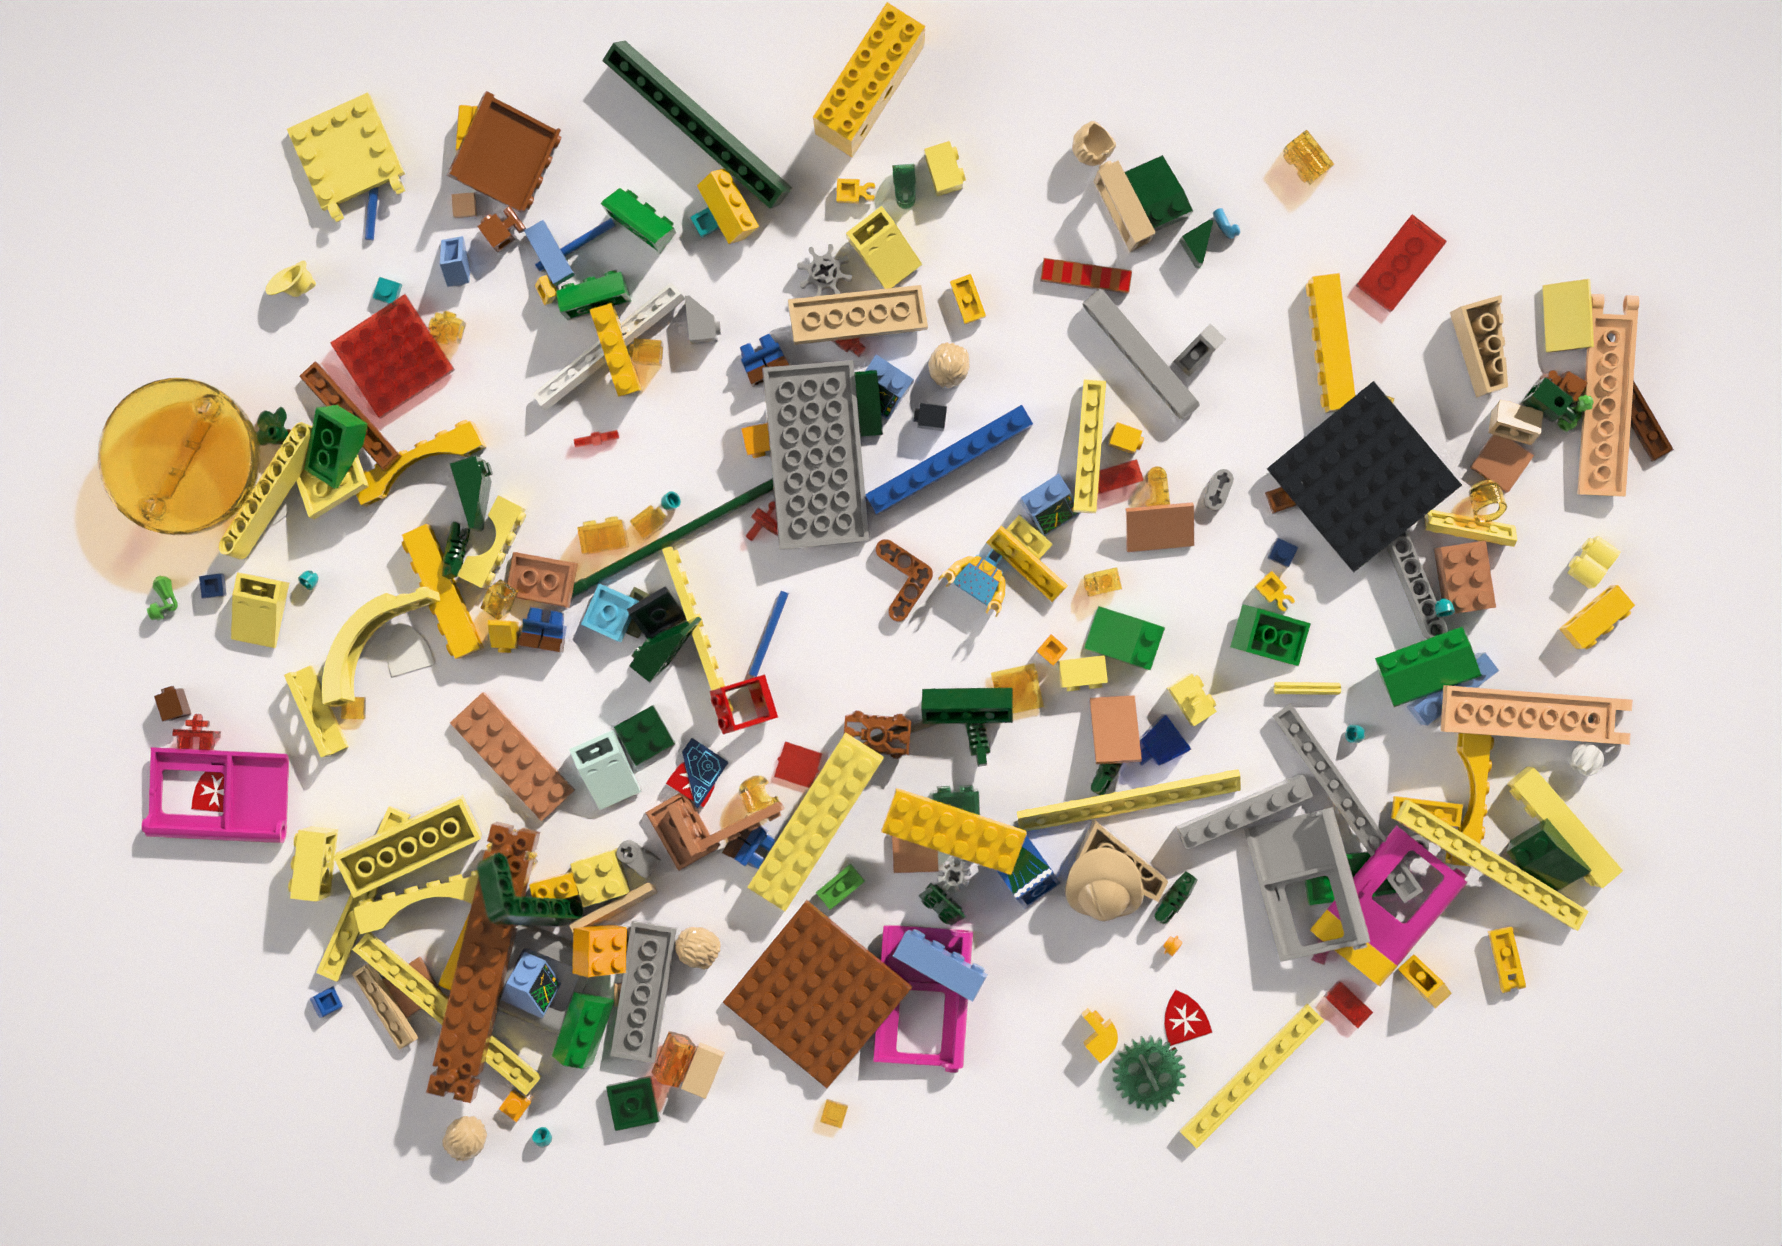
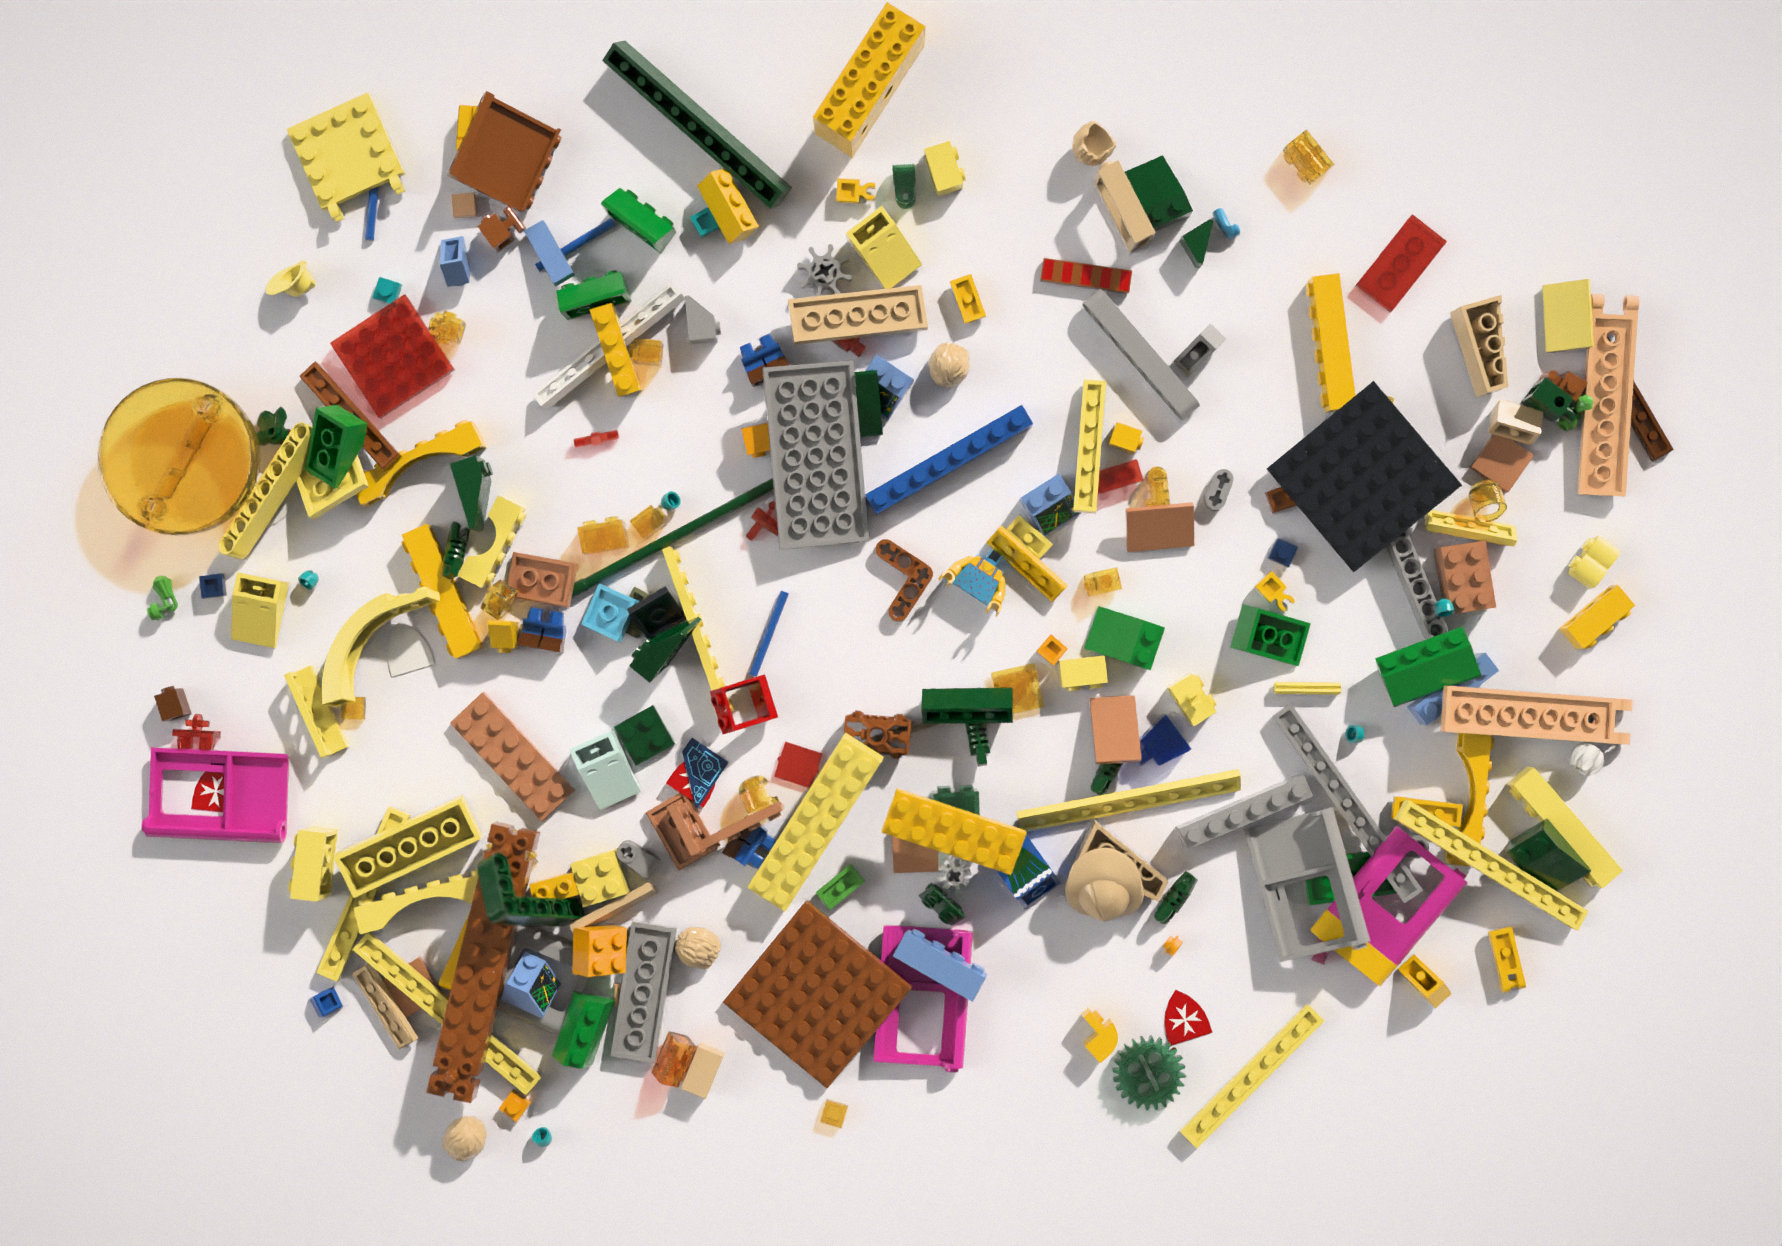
(546, 290): yellow plate -> none
(633, 1103): dark green plate -> none
(930, 417): black brick -> none
(1348, 1004): clear red plate -> none

